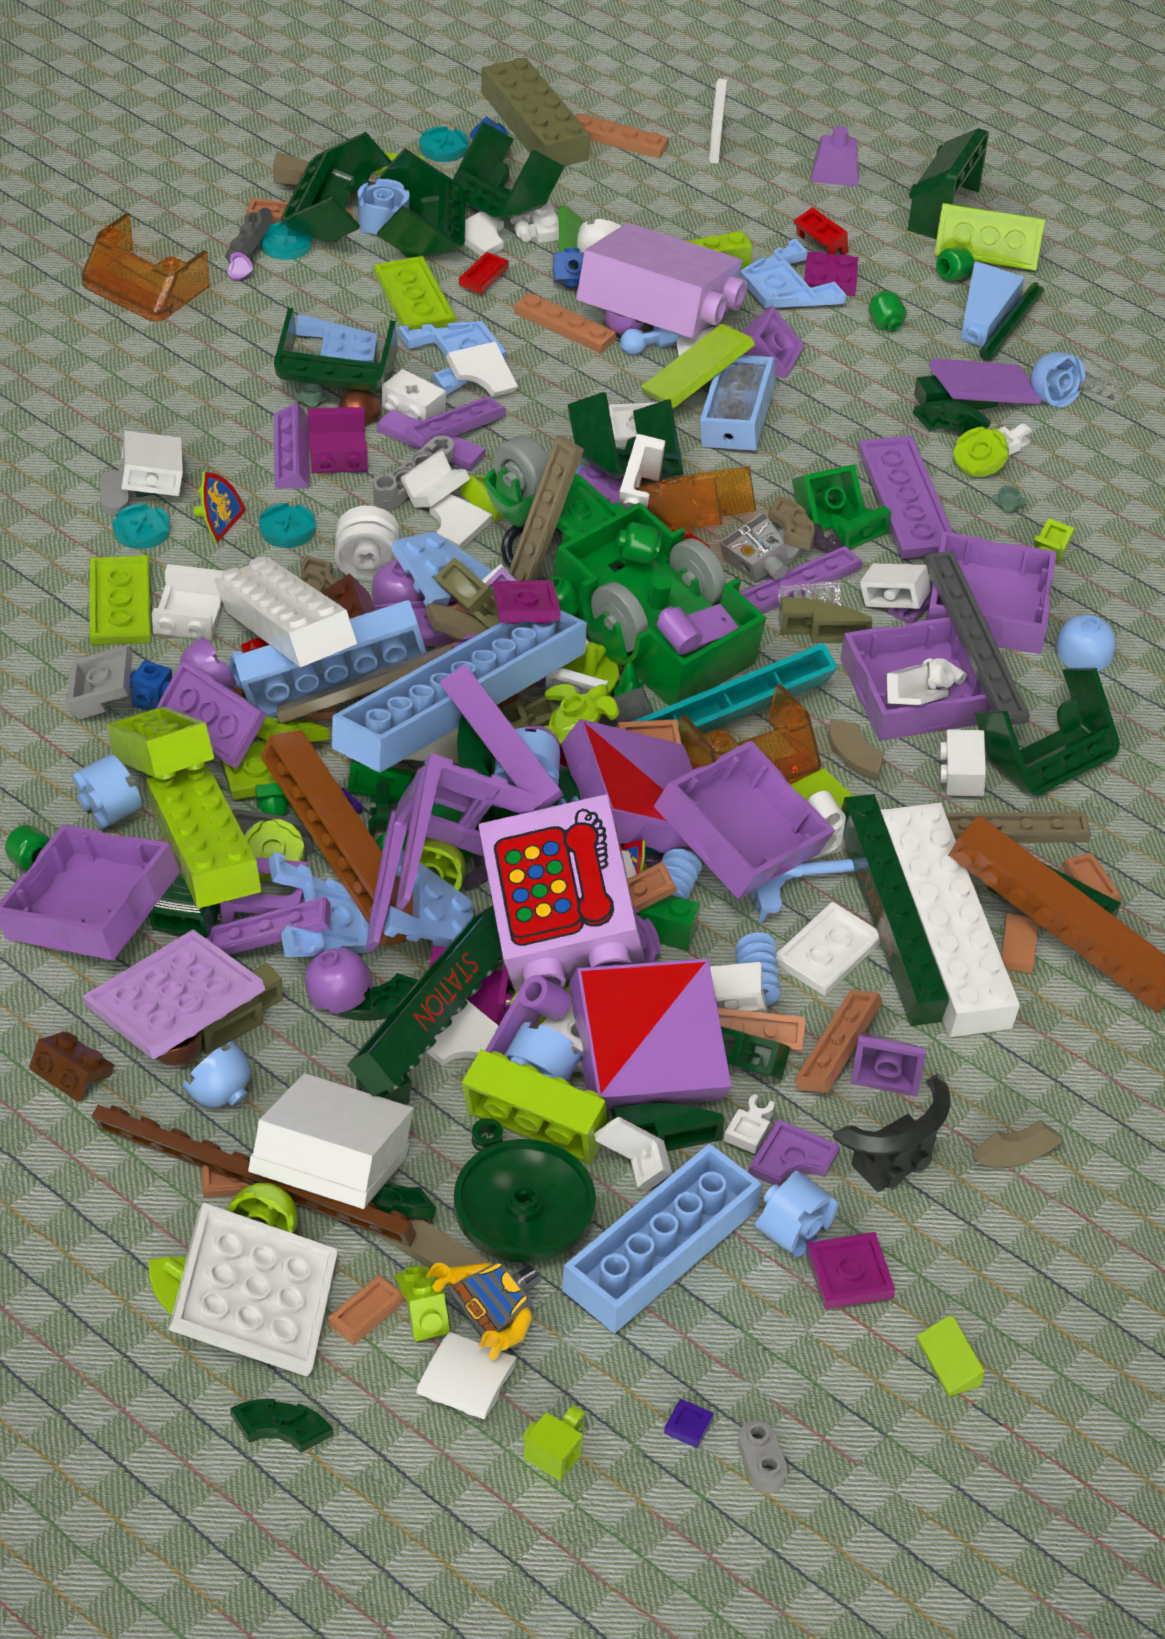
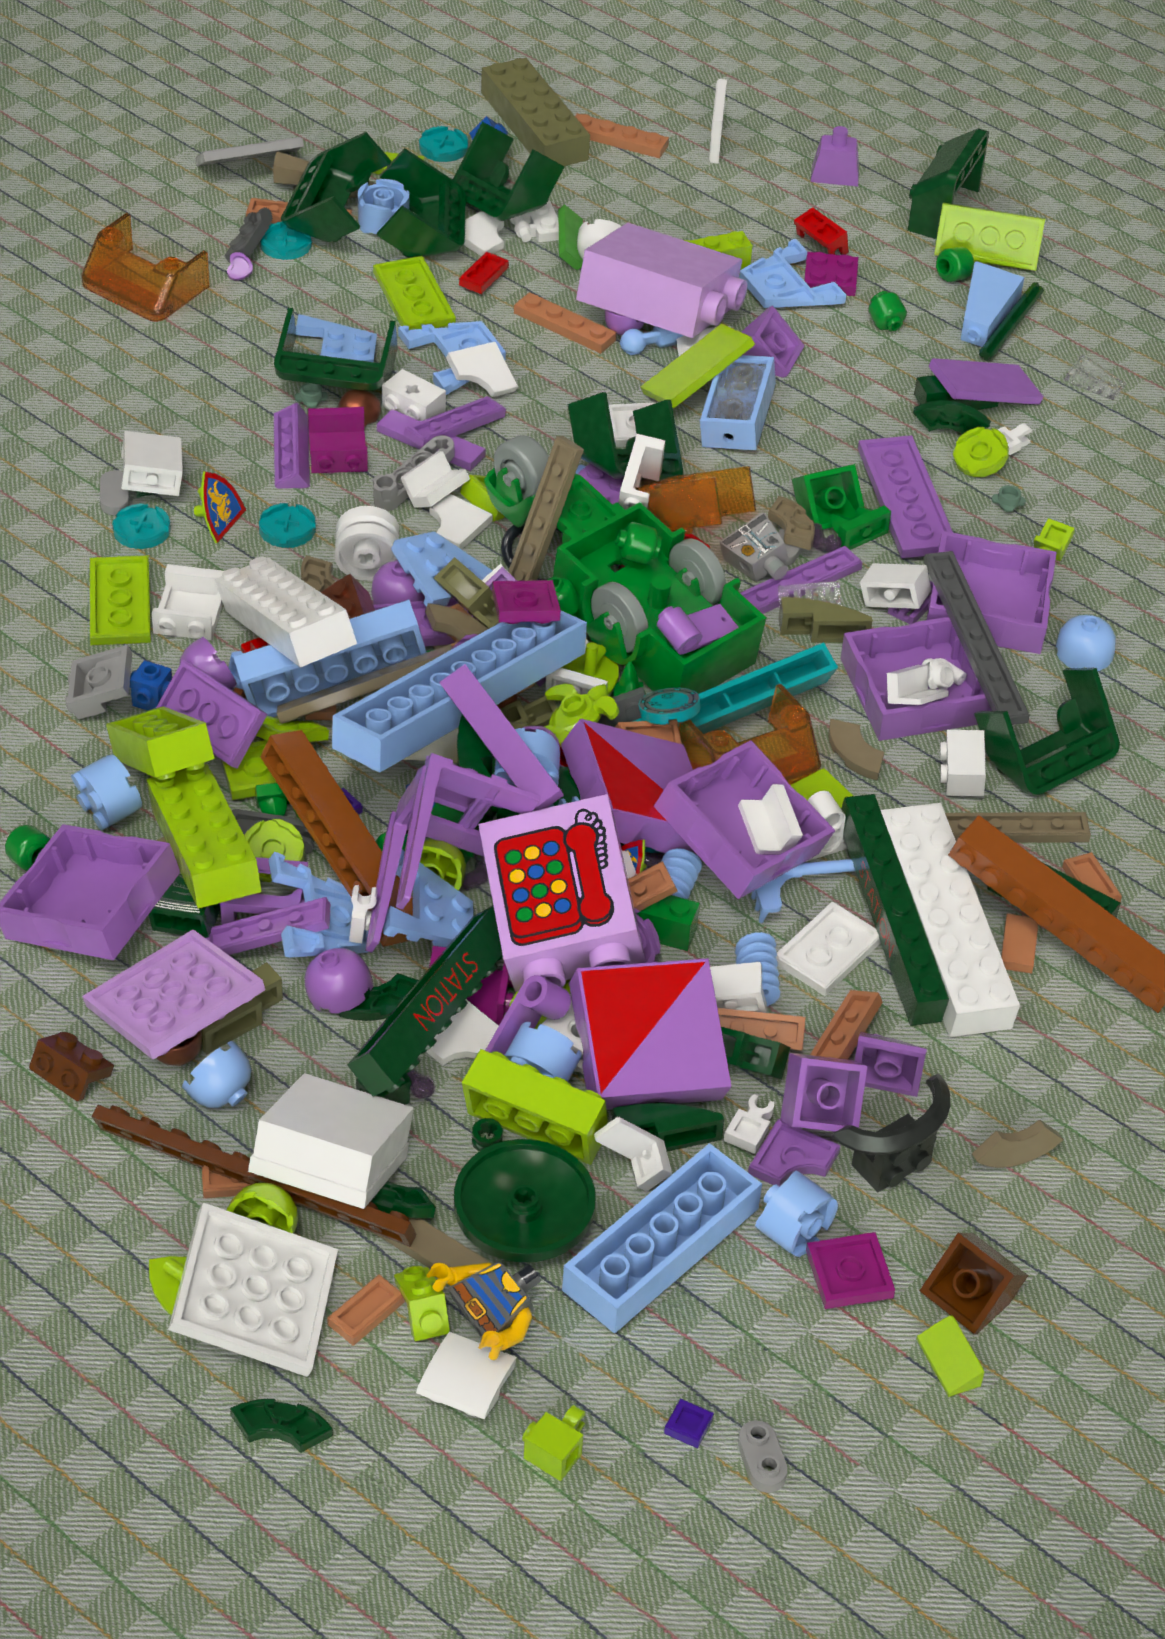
(249, 151): none -> light grey tile
(360, 915): none -> white plate
(364, 780): green tile -> none
(380, 806): dark green plate -> none
(421, 1085): none -> clear purple arm
(561, 269): blue brick -> none
(669, 704): none -> teal tile
(771, 822): none -> white panel
(823, 1092): none -> medium lavender brick
(973, 1282): none -> reddish brown slope
(1058, 378): light blue cylinder -> none

